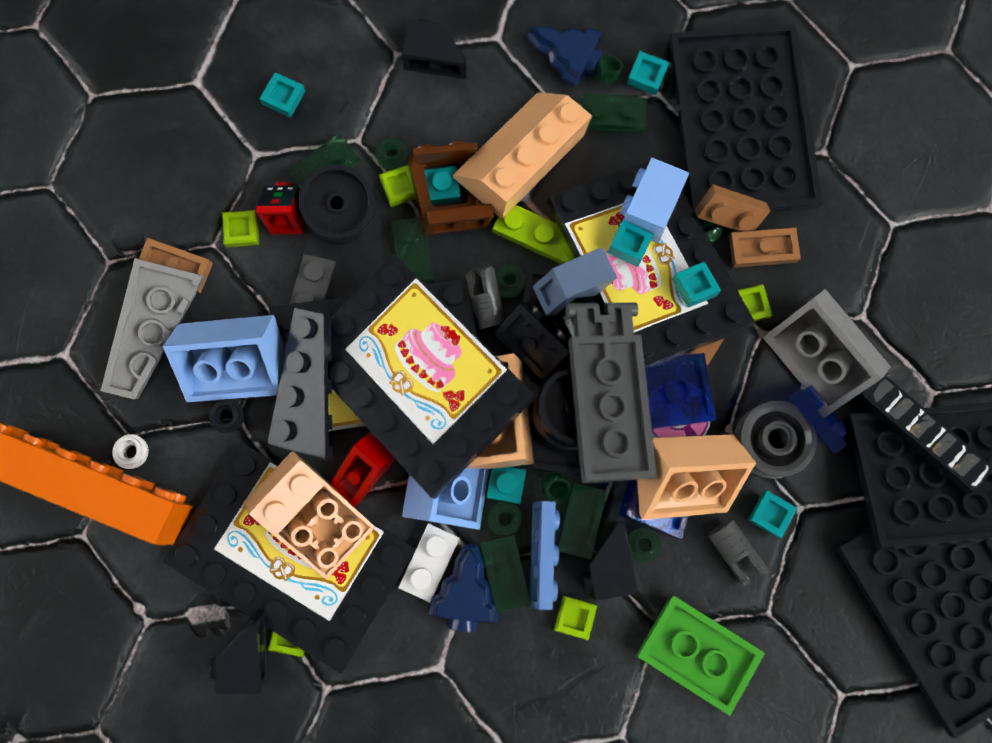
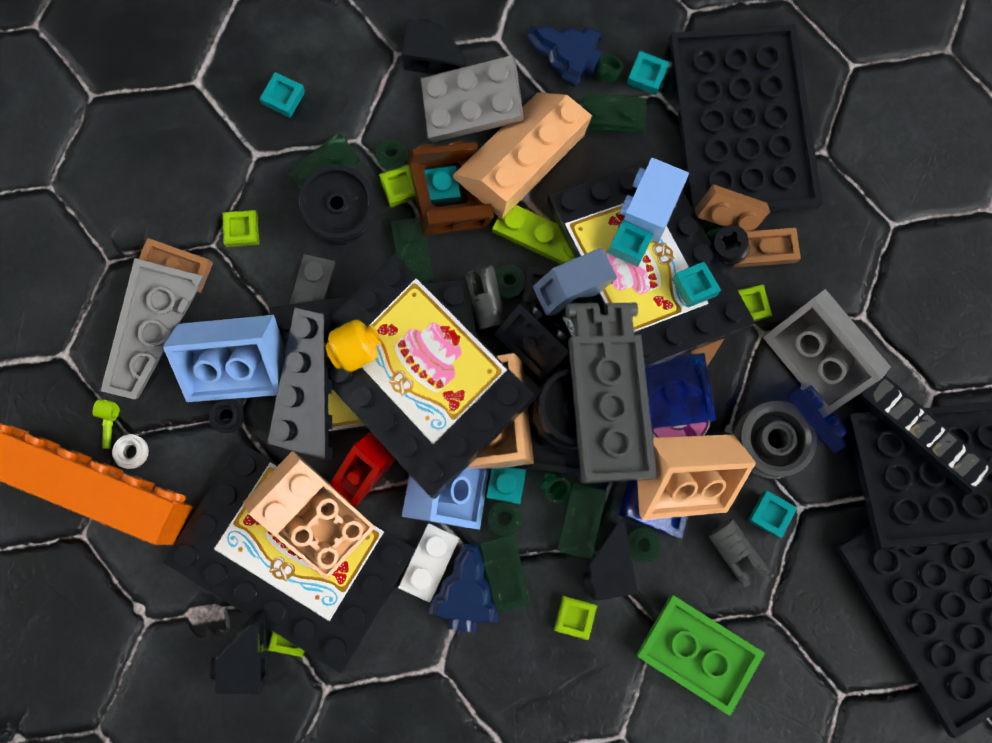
(108, 412): none -> lime hand
(280, 209): red slope -> none
(353, 345): none -> yellow head
(472, 99): none -> light grey plate
(543, 555): medium blue plate -> none
(730, 251): none -> black wheel

